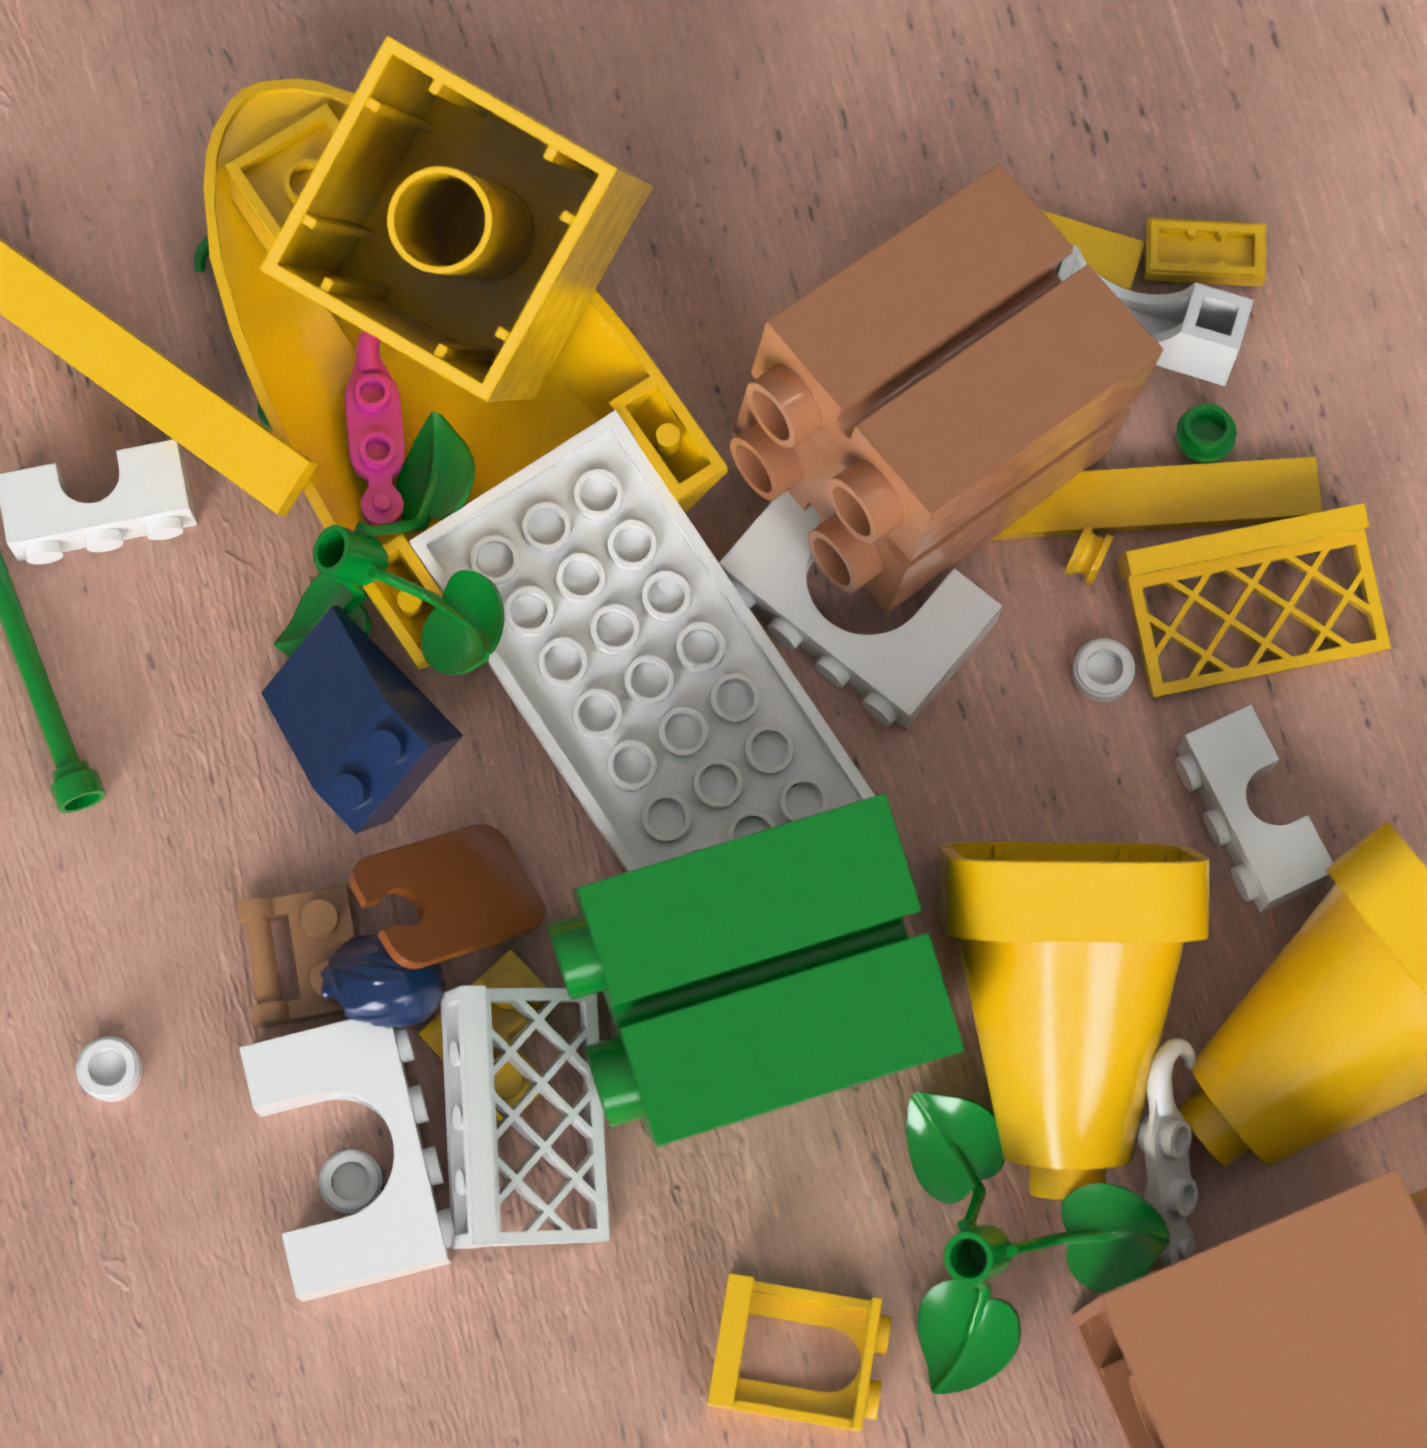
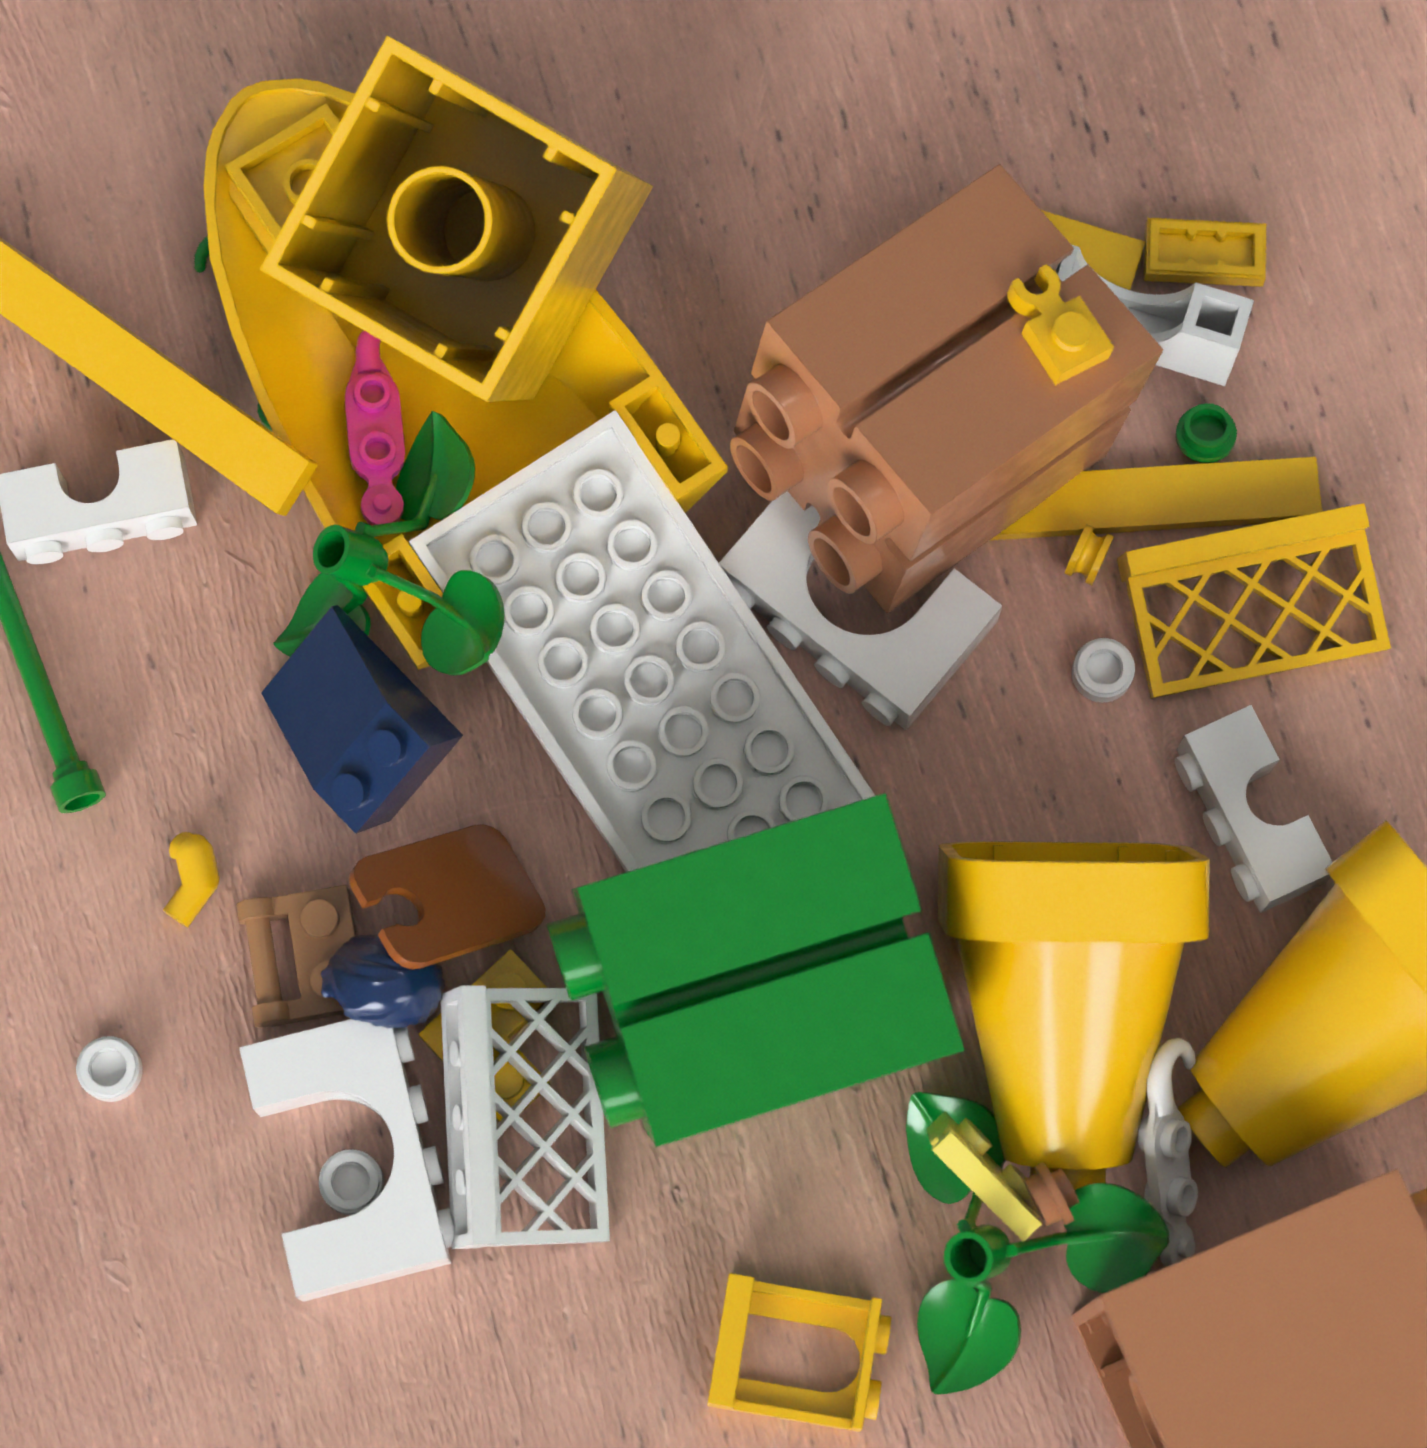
(197, 873): none -> yellow arm
(1002, 1190): none -> light yellow plate
(1051, 1194): none -> nougat plate
(1060, 333): none -> yellow plate

